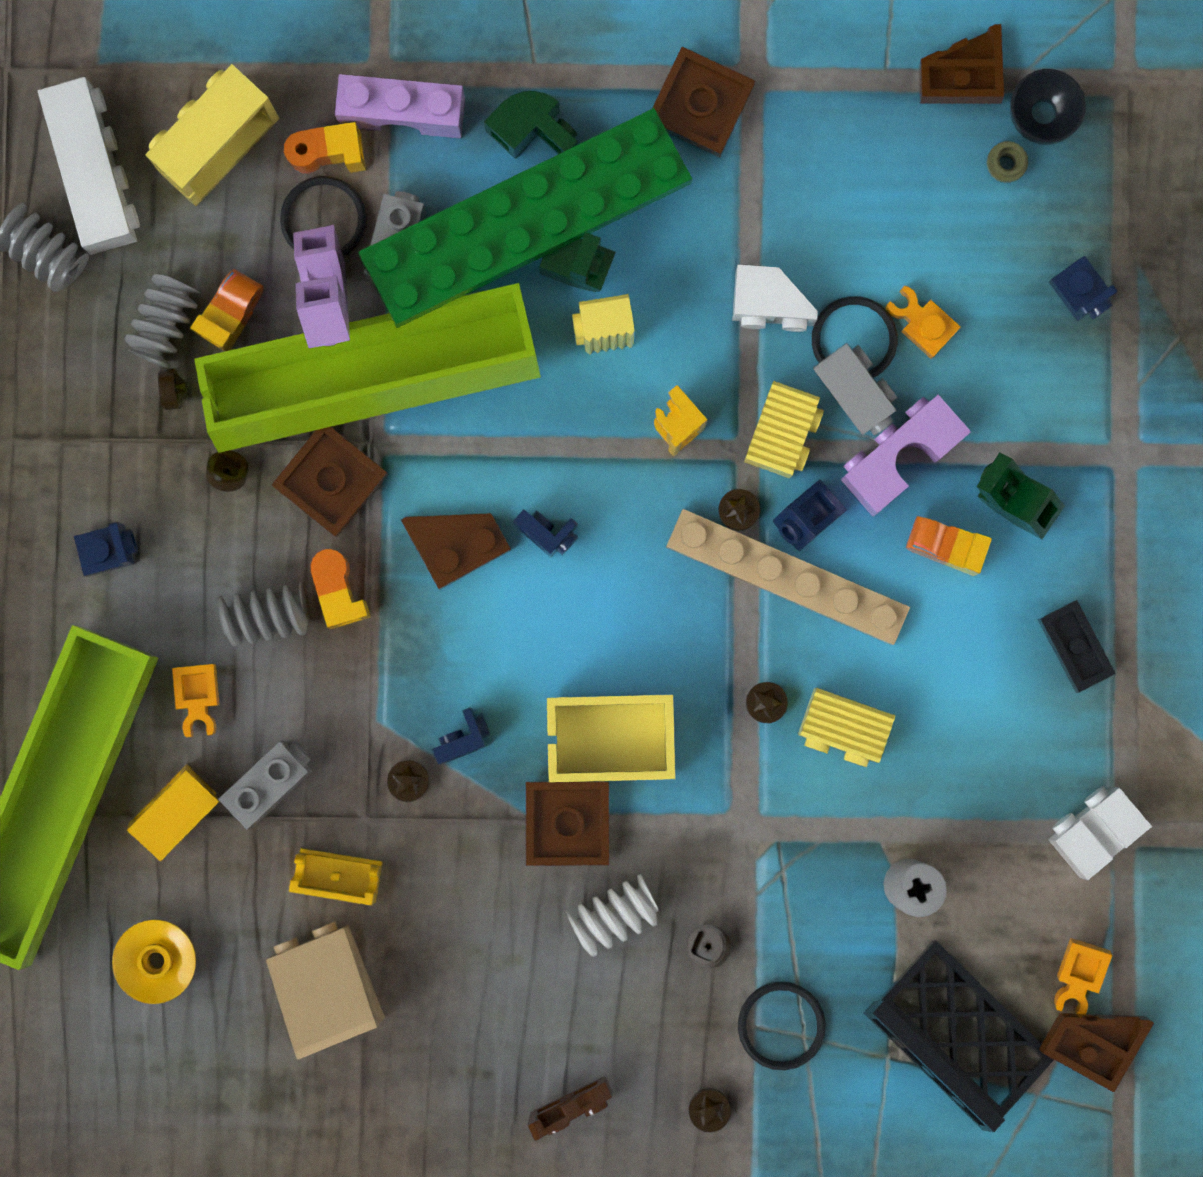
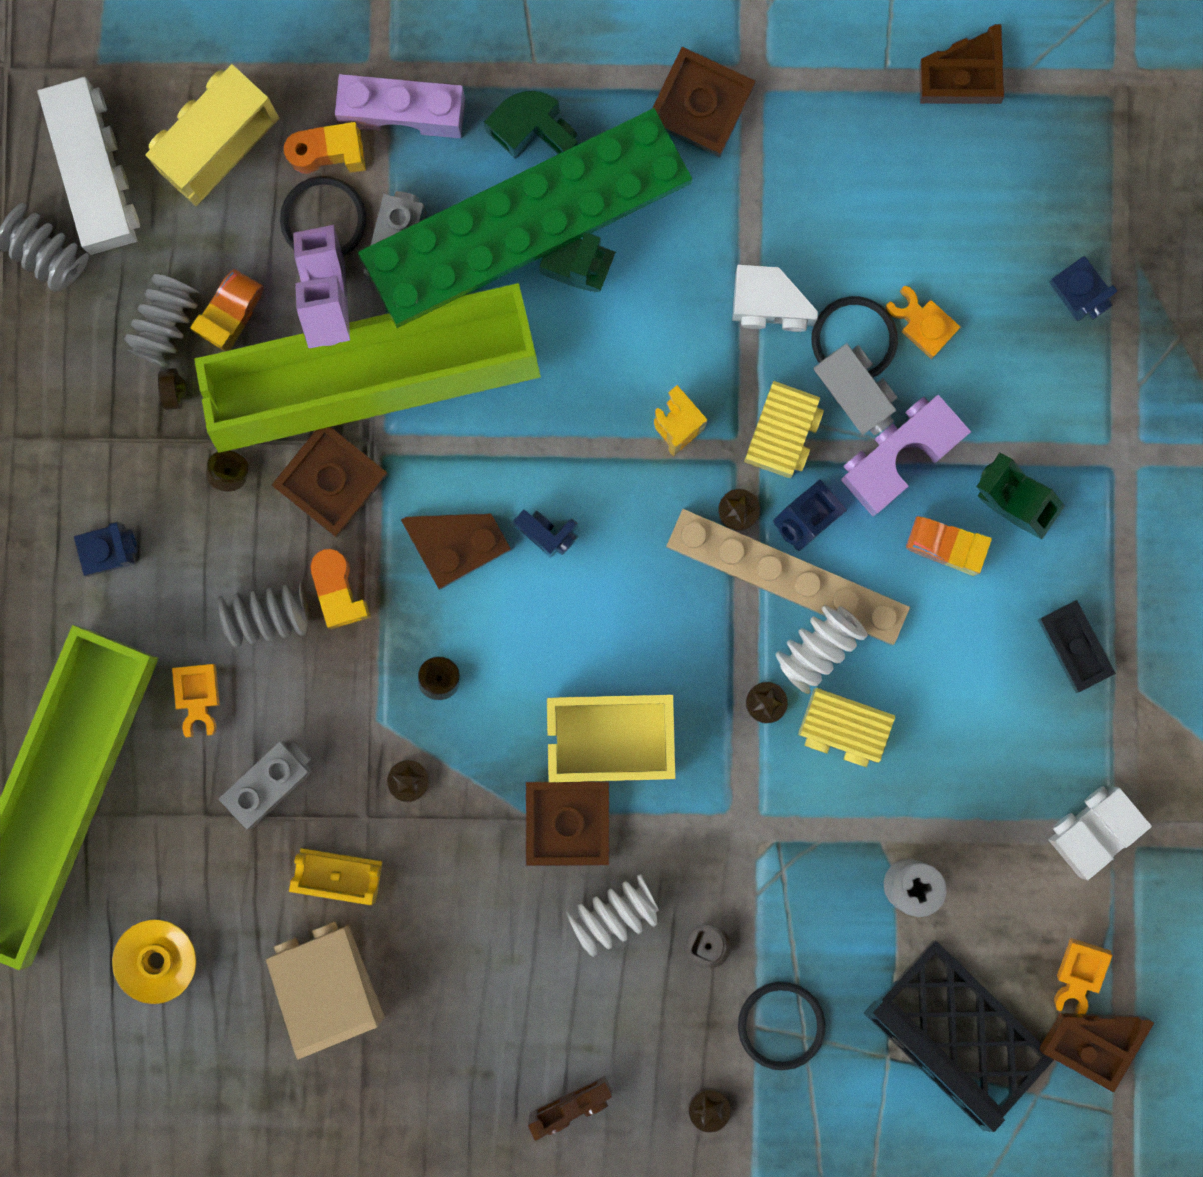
(173, 812): yellow hinge -> none
(438, 678): none -> dark brown tile
(457, 745): dark blue bracket -> none
(604, 324): light yellow brick -> none
(821, 647): none -> white piece
(1010, 150): olive plate -> none
(1061, 93): black piece -> none

